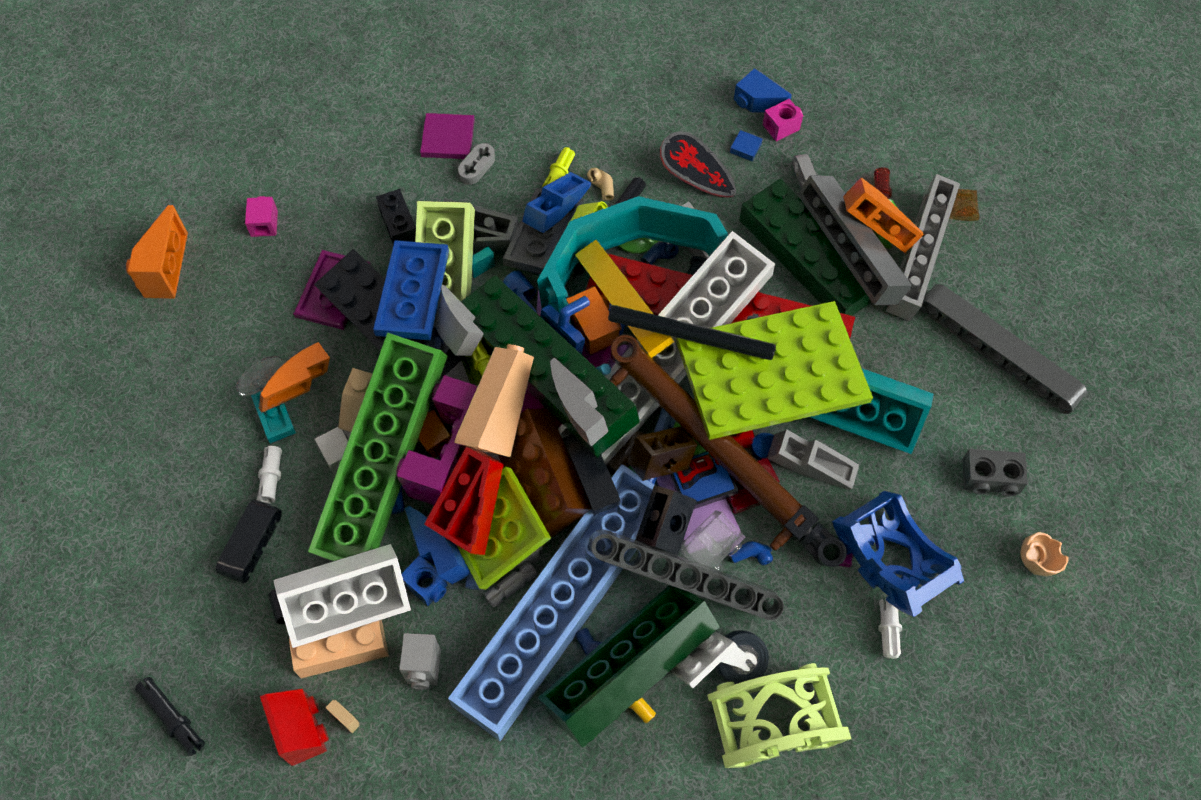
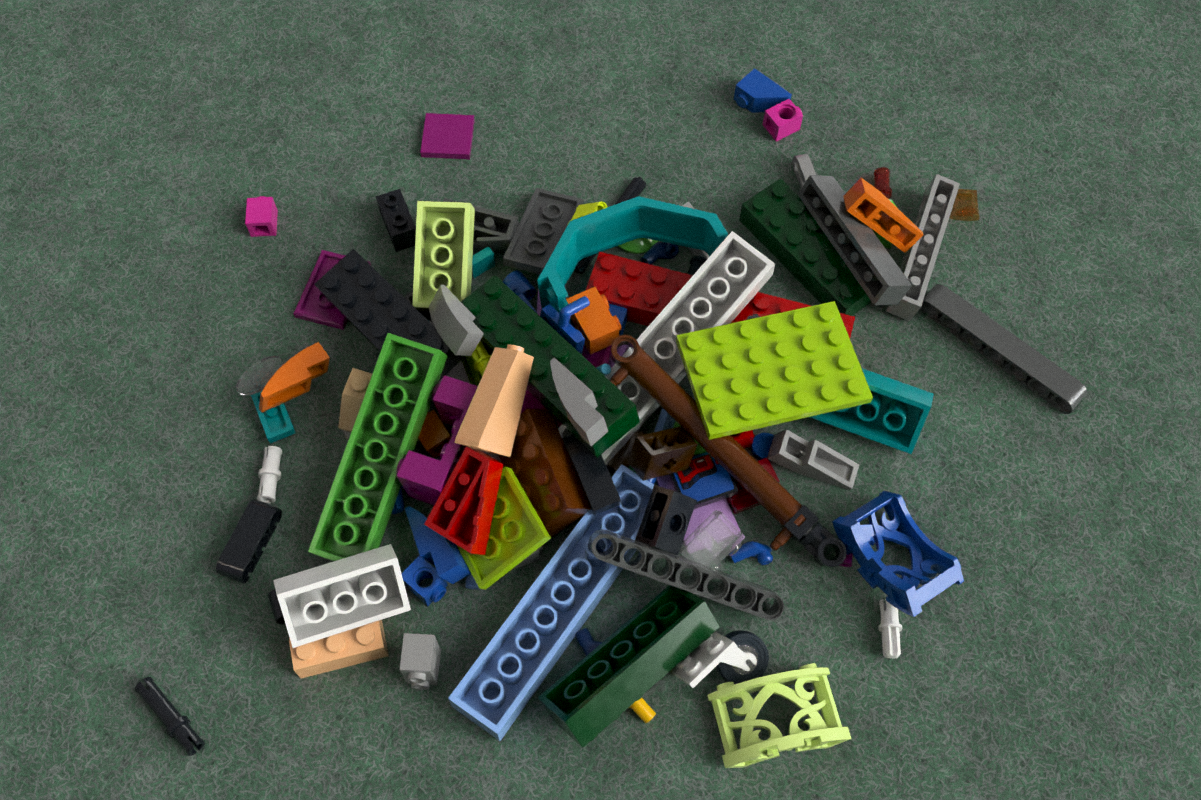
(159, 256): orange slope -> none
(295, 725): red slope -> none
(332, 447): white brick -> none
(343, 716): tan tile -> none
(411, 290): blue plate -> none
(474, 162): light grey beam -> none
(510, 584): light grey axle -> none
(555, 201): blue slope -> none
(561, 166): neon yellow axle -> none
(603, 181): tan arm -> none
(620, 293): yellow tile -> none
(692, 332): black axle -> none
(696, 164): shield -> none
(746, 145): blue tile -> none
(994, 465): dark grey brick -> none
(1046, 549): light nougat hair -> none

